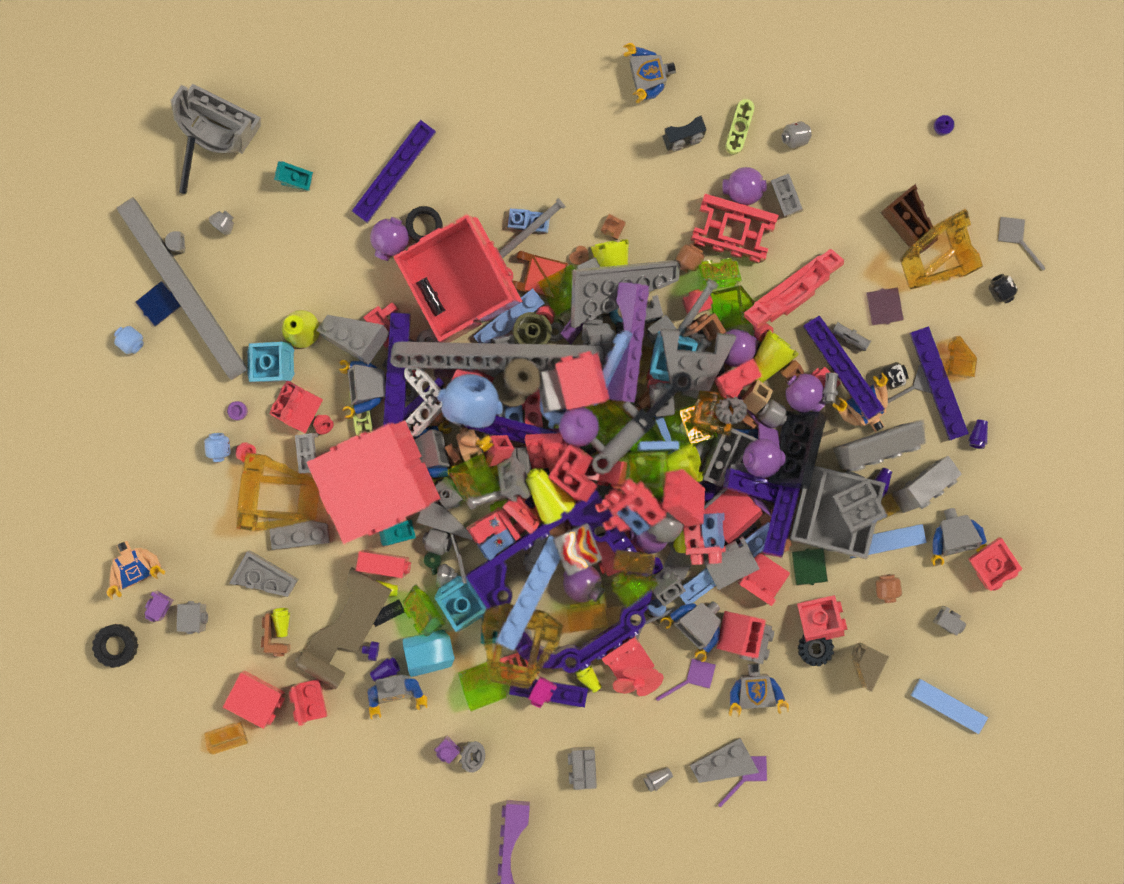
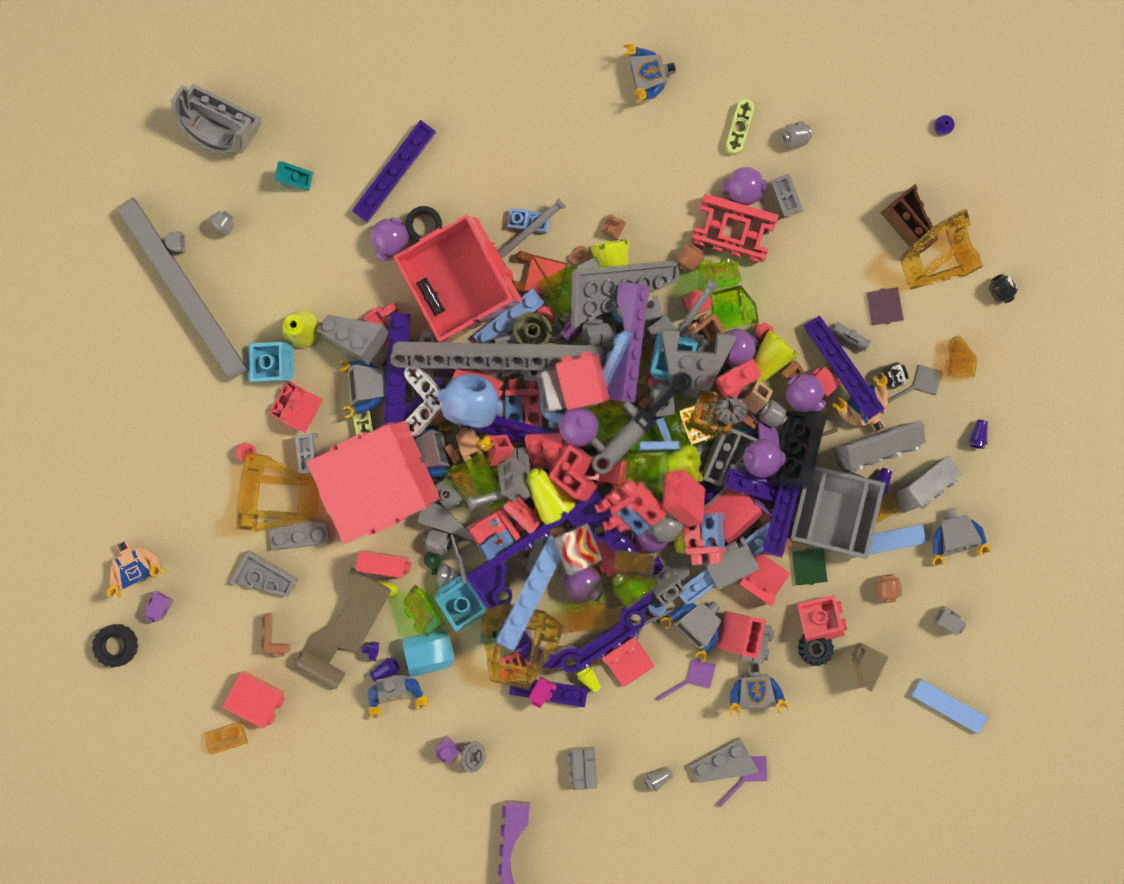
(128, 340): light blue head -> none
(158, 303): clear blue piece -> none
(187, 164): black bar -> none
(191, 617): light grey head -> none
(217, 447): light blue head -> none
(237, 410): medium lavender tile -> none
(281, 621): neon yellow cone -> none
(308, 701): coral bracket -> none
(323, 424): coral tile -> none
(389, 612): black sticker -> none
(397, 533): teal slope -> none
(478, 688): clear neon green slope -> none
(517, 382): dark tan hose -> none
(643, 680): coral piece -> none
(678, 136): black brick -> none
(794, 290): coral piece -> none
(830, 388): light grey pin -> none
(860, 506): light grey slope -> none
(938, 383): dark purple plate -> none
(995, 564): coral plate -> none
(1012, 231): light grey piece -> none

